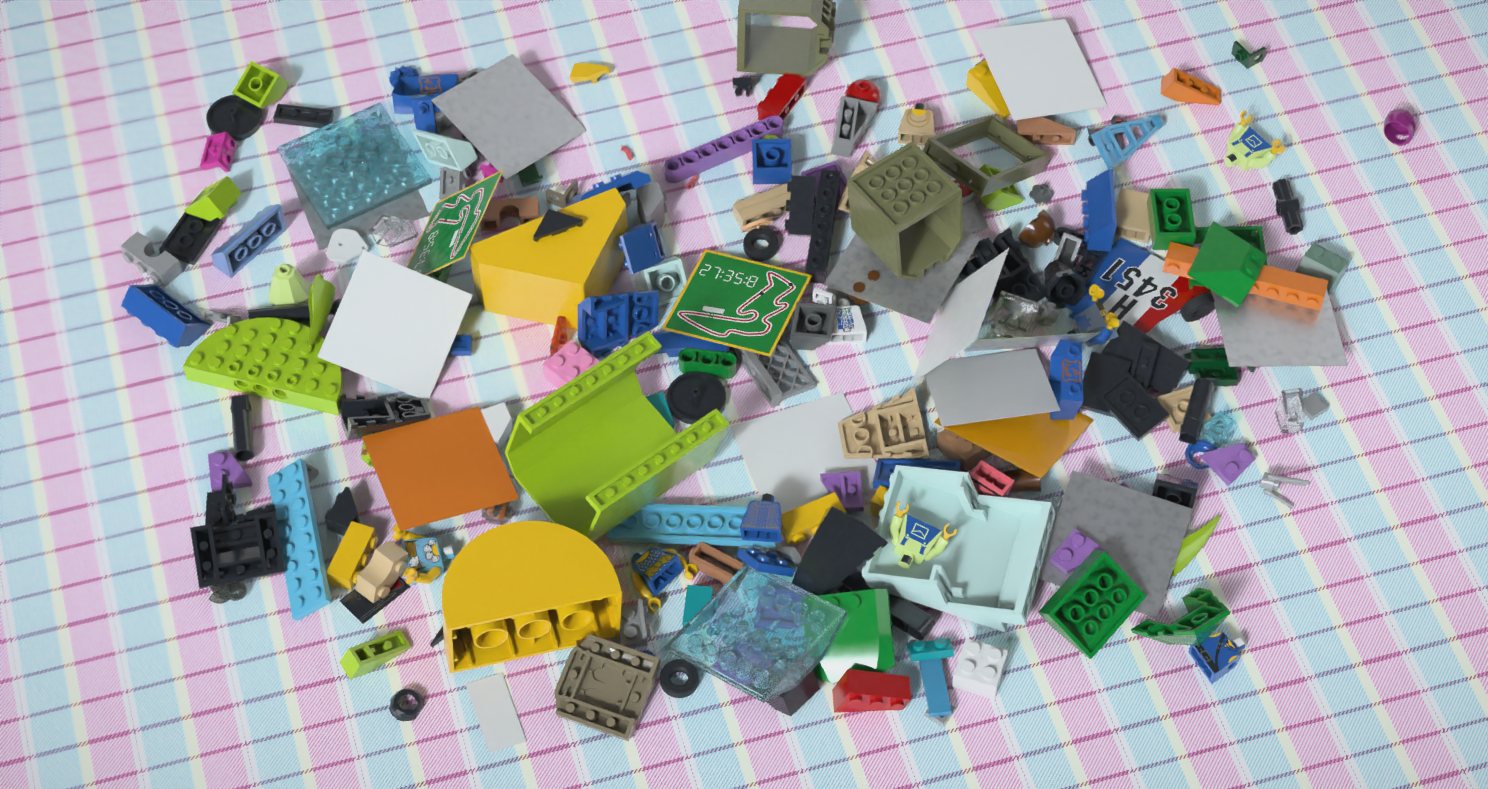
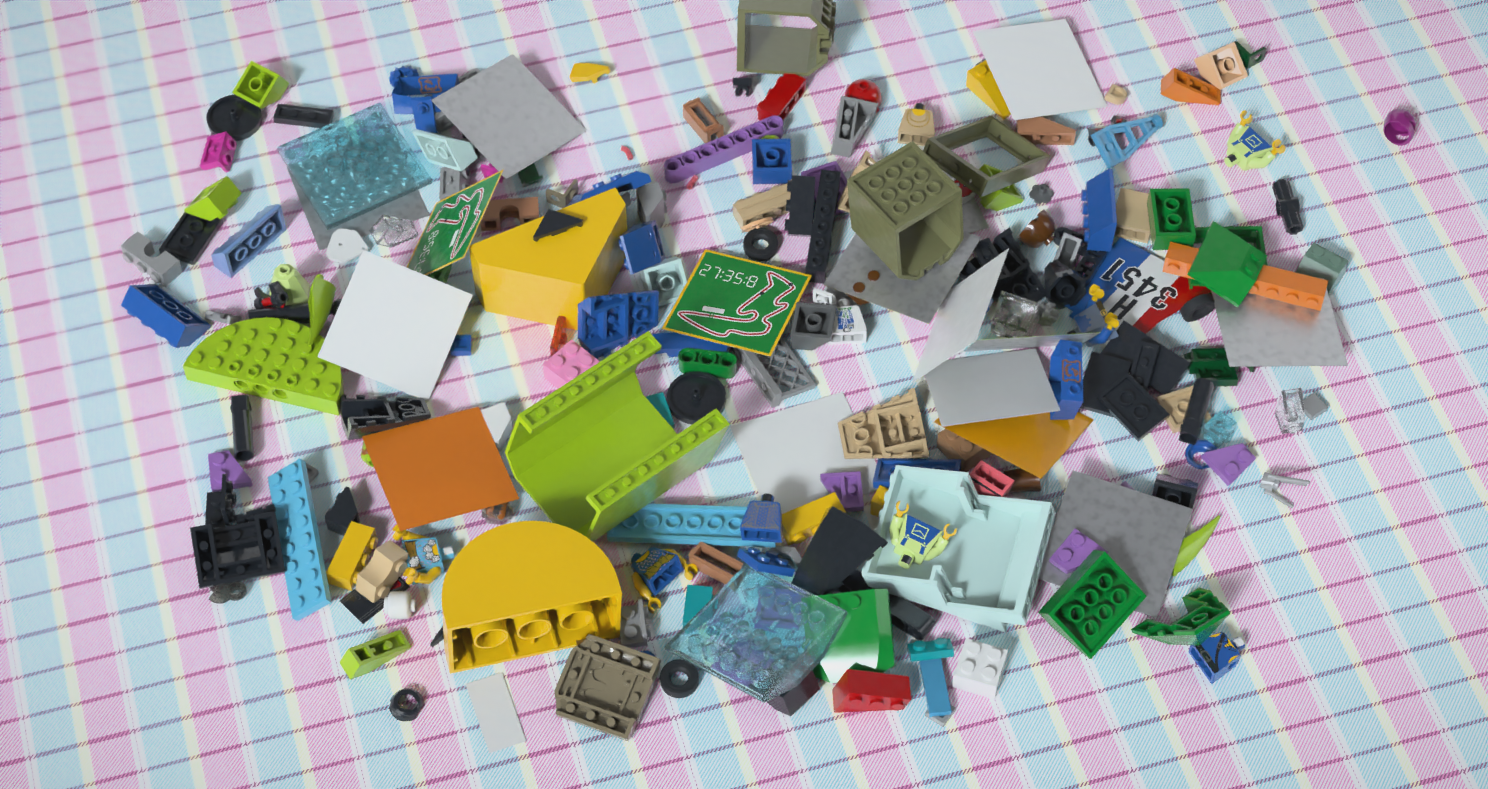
(277, 298): none -> black piece
(399, 605): none -> white head
(701, 120): none -> nougat window
(1116, 95): none -> tan tile
(1221, 66): none -> light nougat slope

